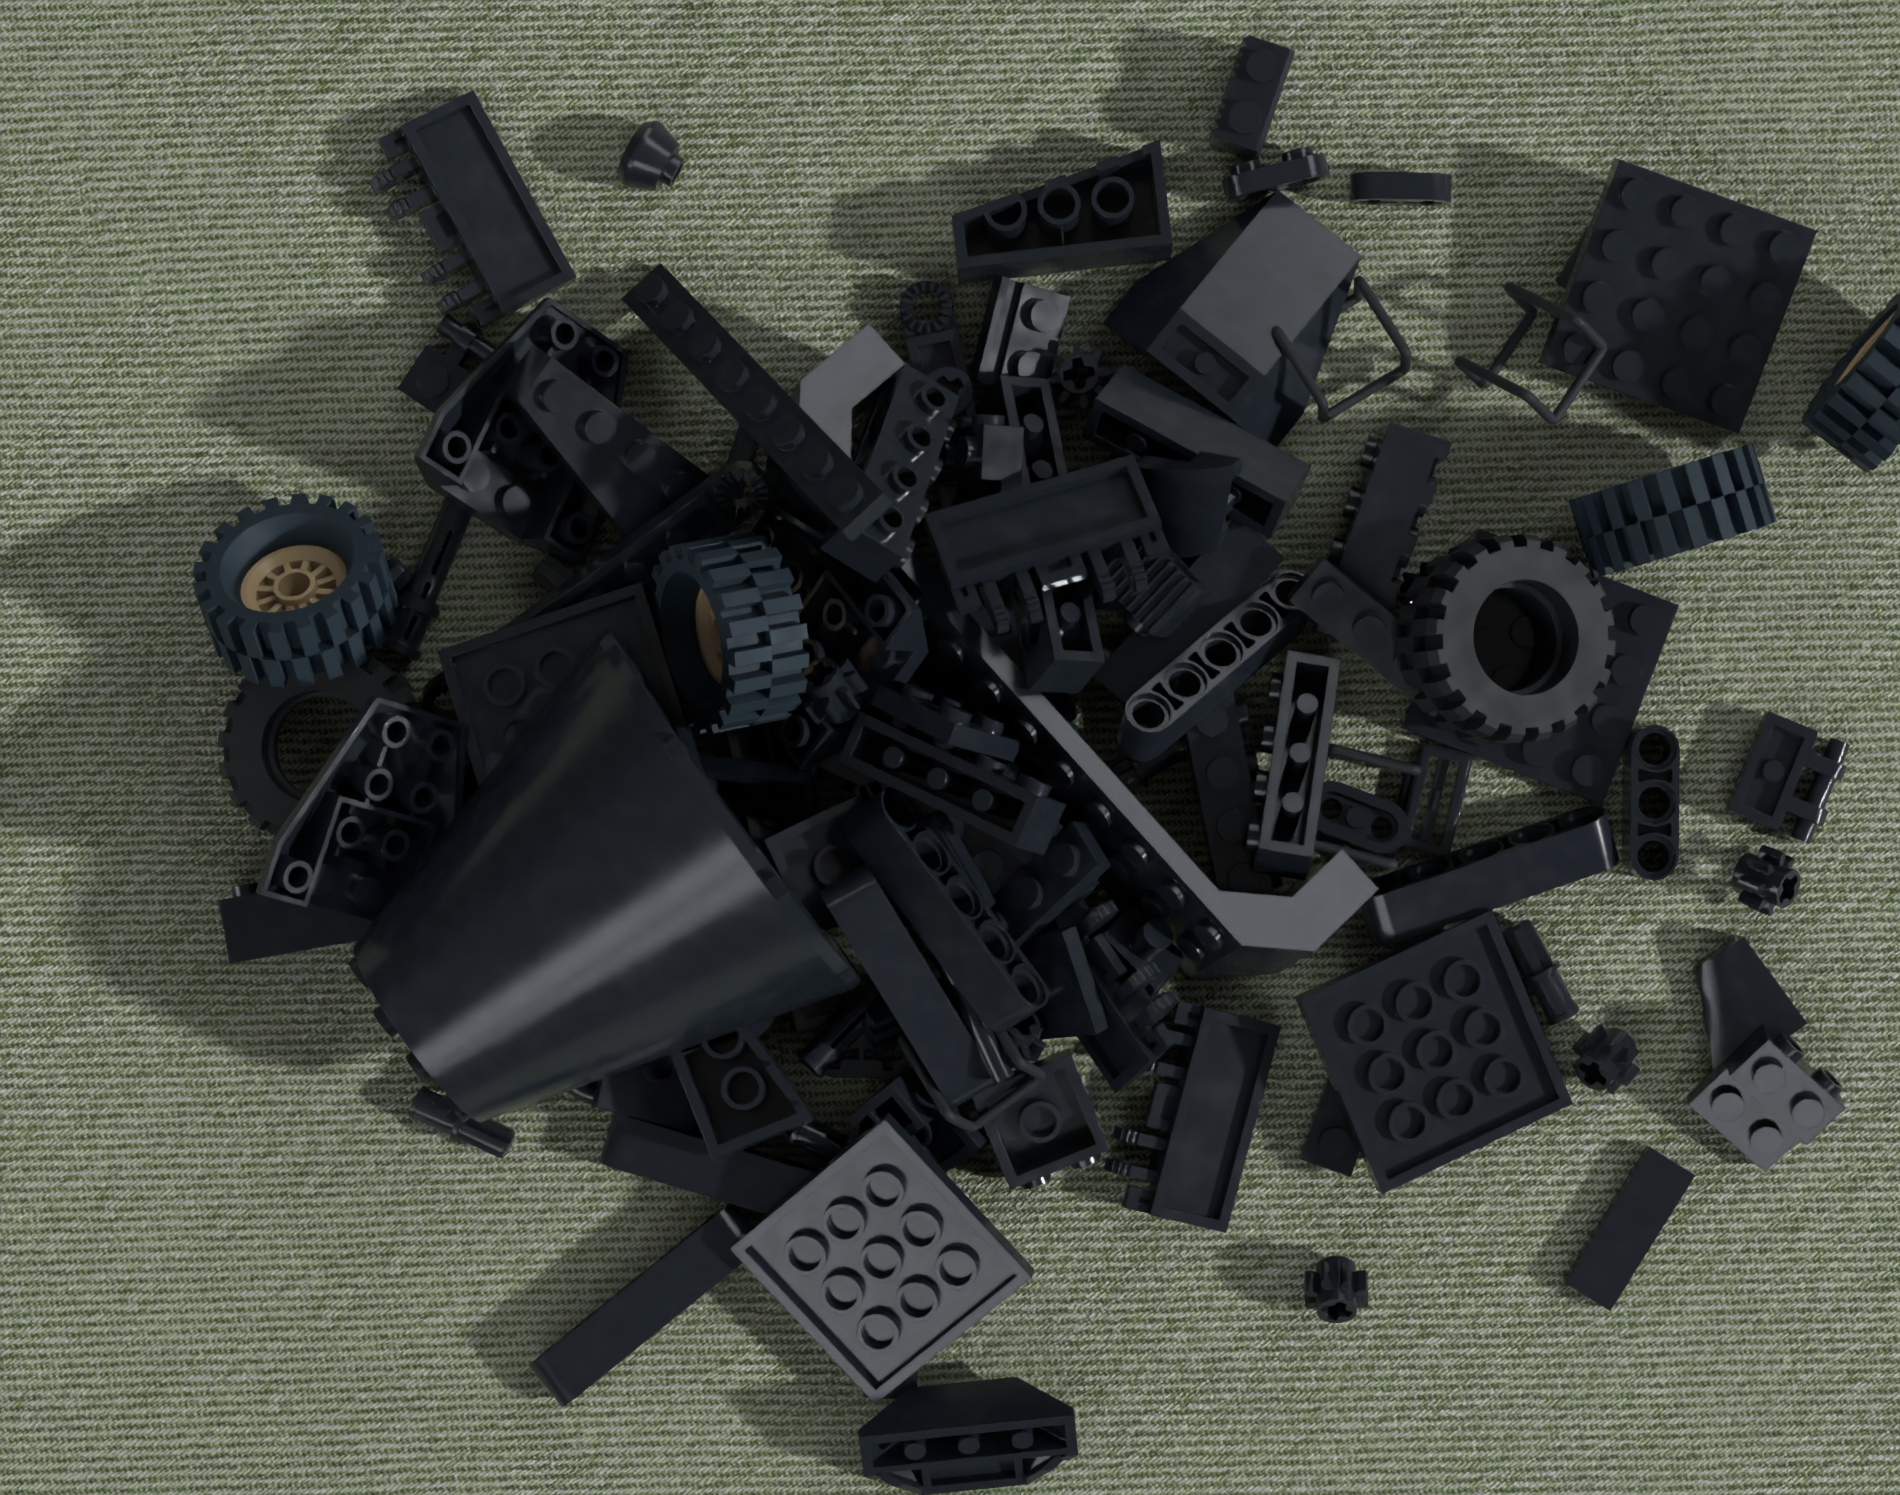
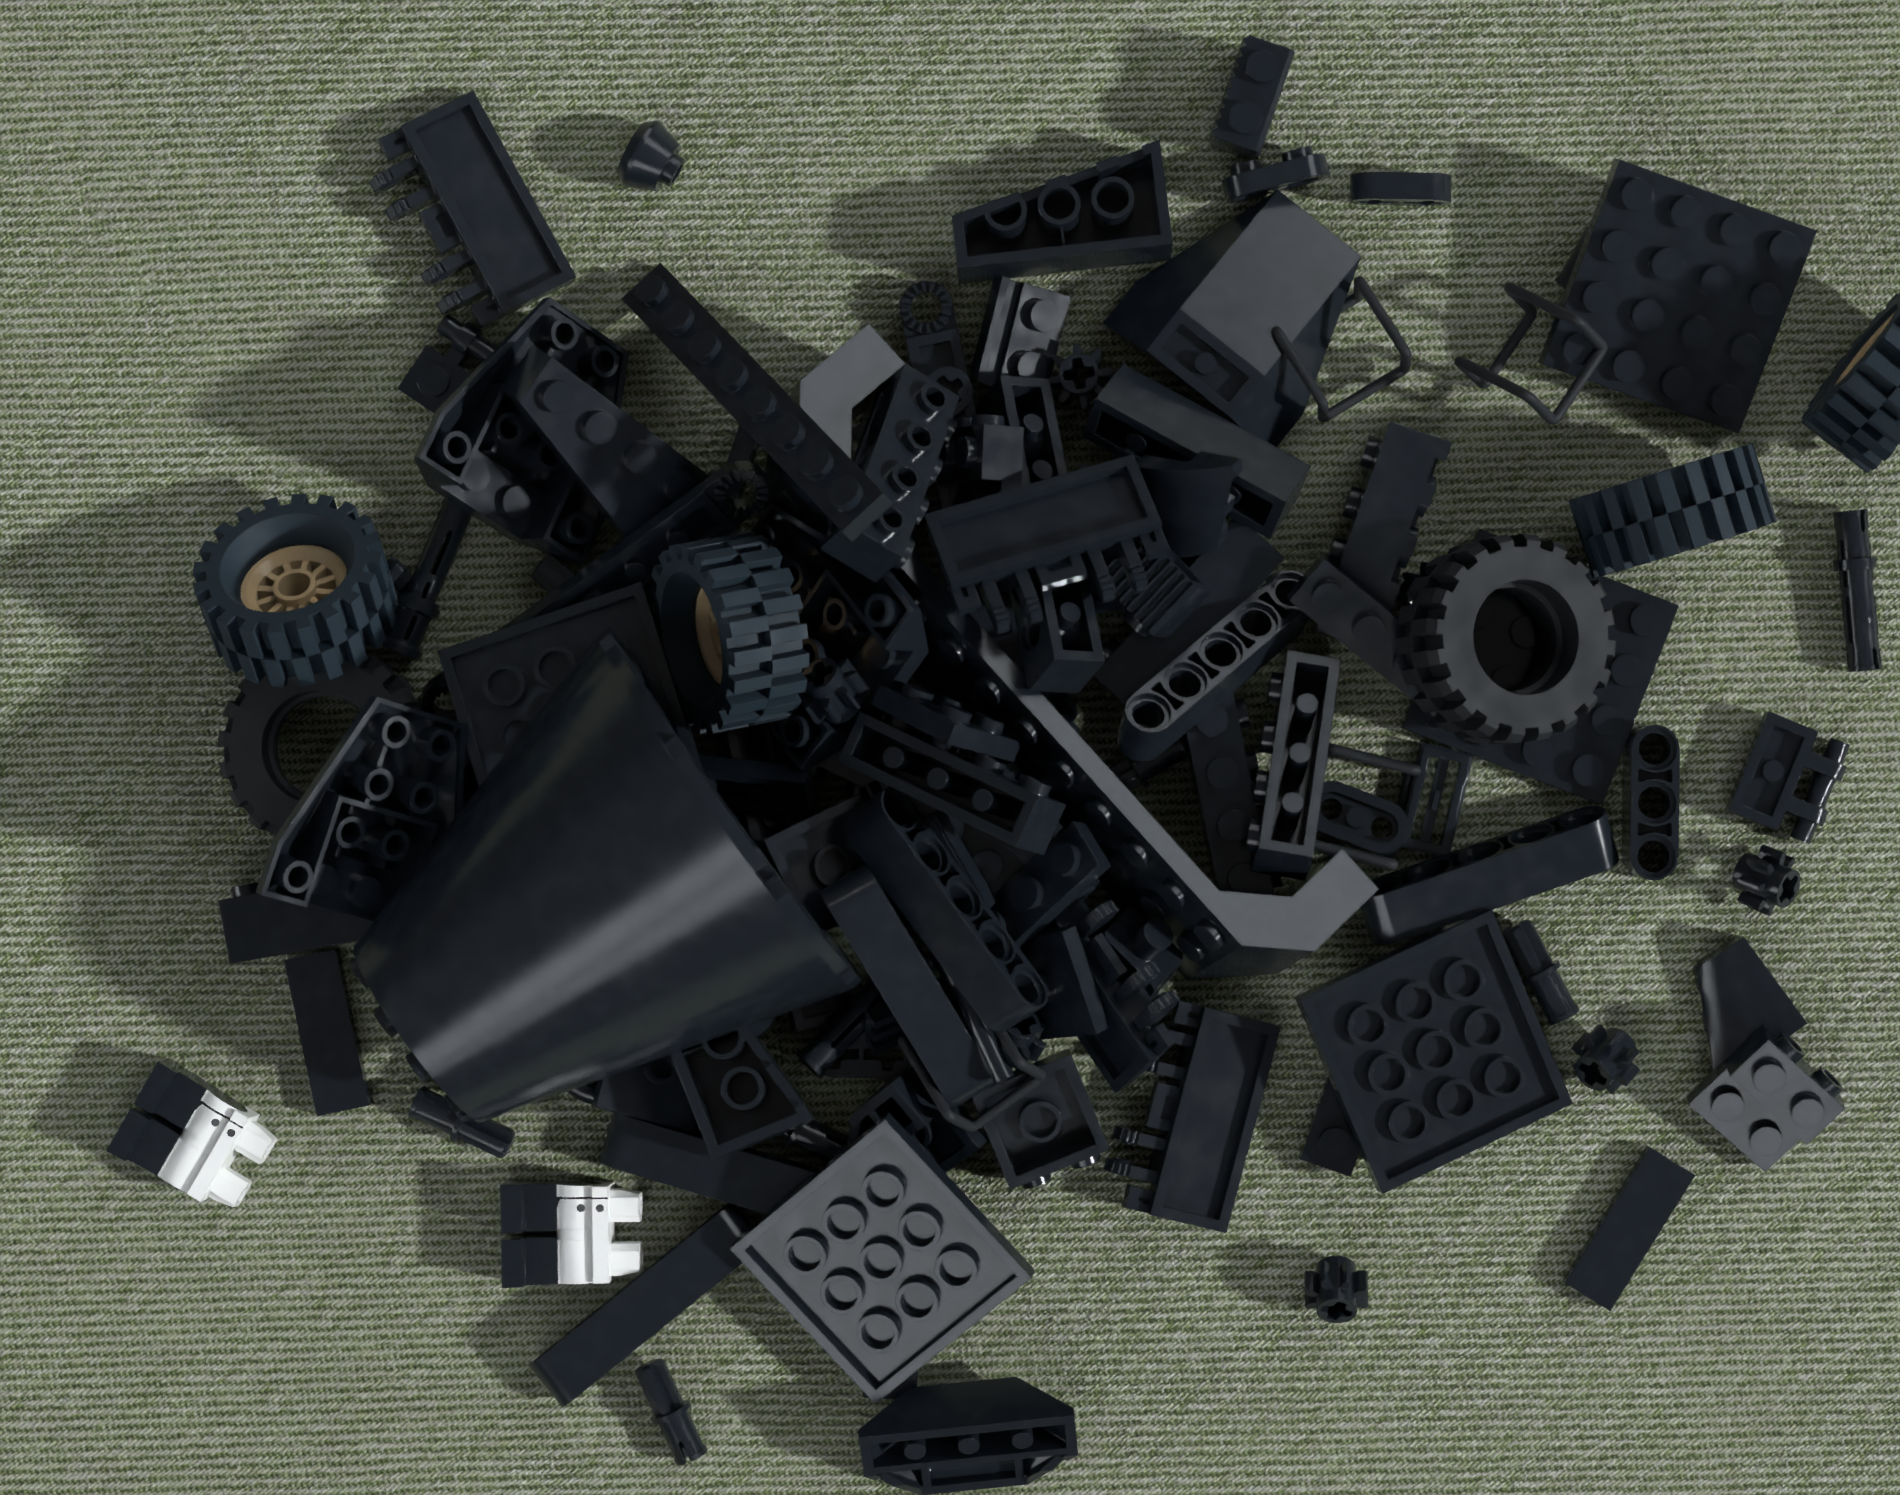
(191, 1135): none -> hips
(327, 1032): none -> black tile
(585, 1236): none -> hips
(670, 1411): none -> black axle
(1857, 590): none -> black pin

